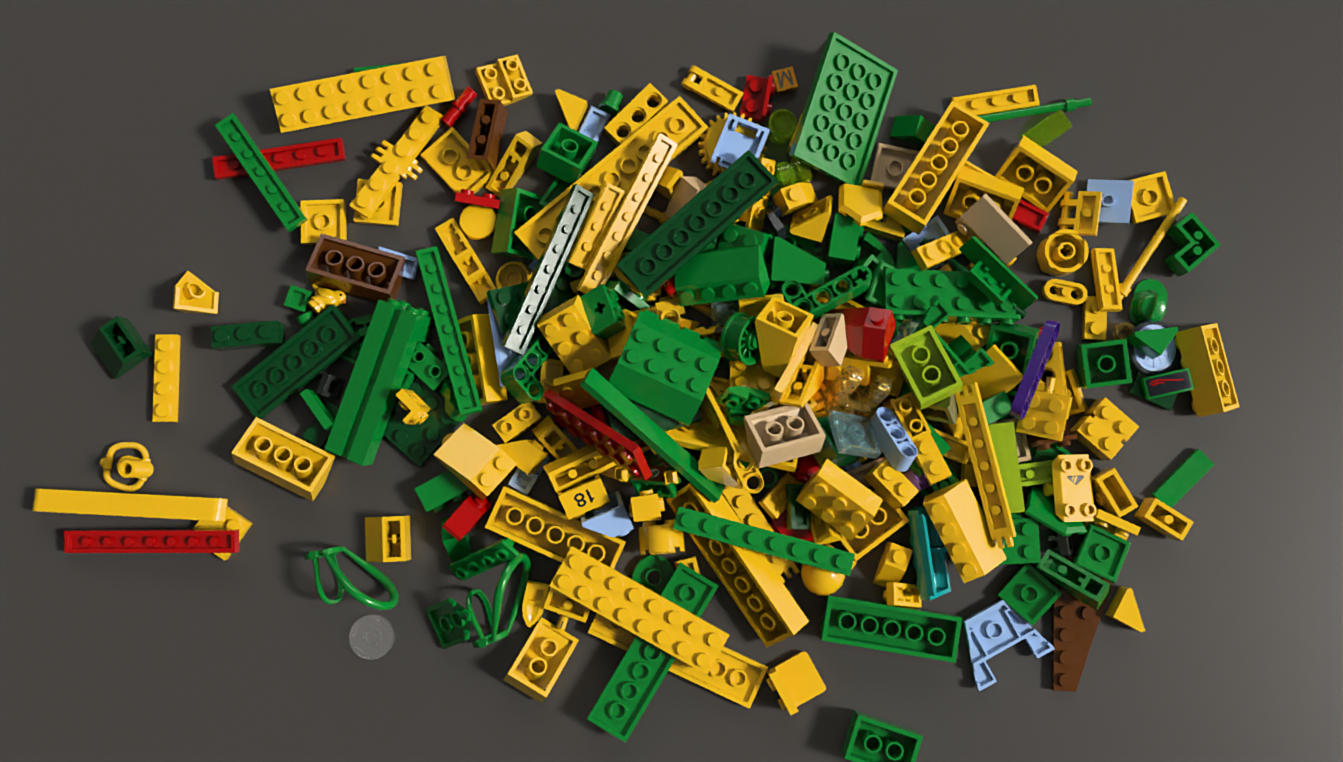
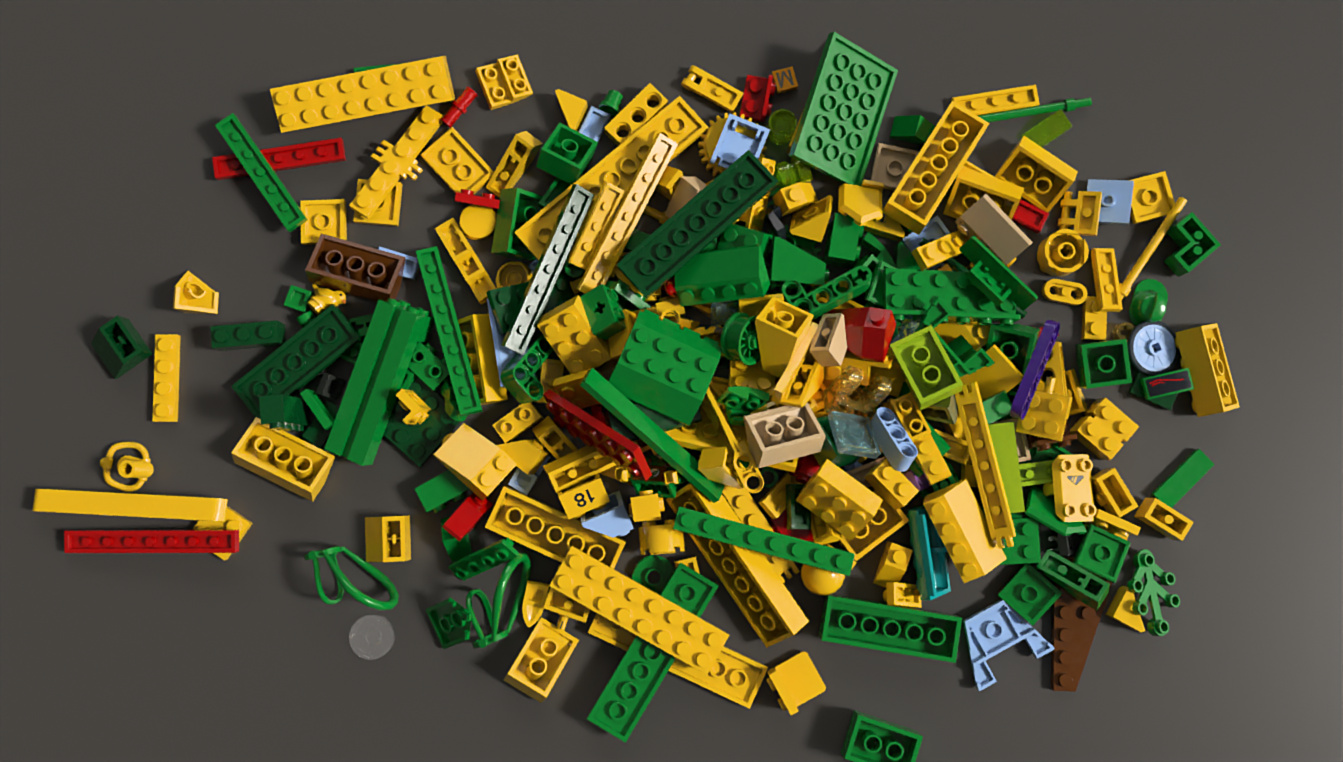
(284, 412): none -> dark green brick
(487, 135): reddish brown brick -> none
(1146, 567): none -> green plant
(1152, 342): green slope -> none

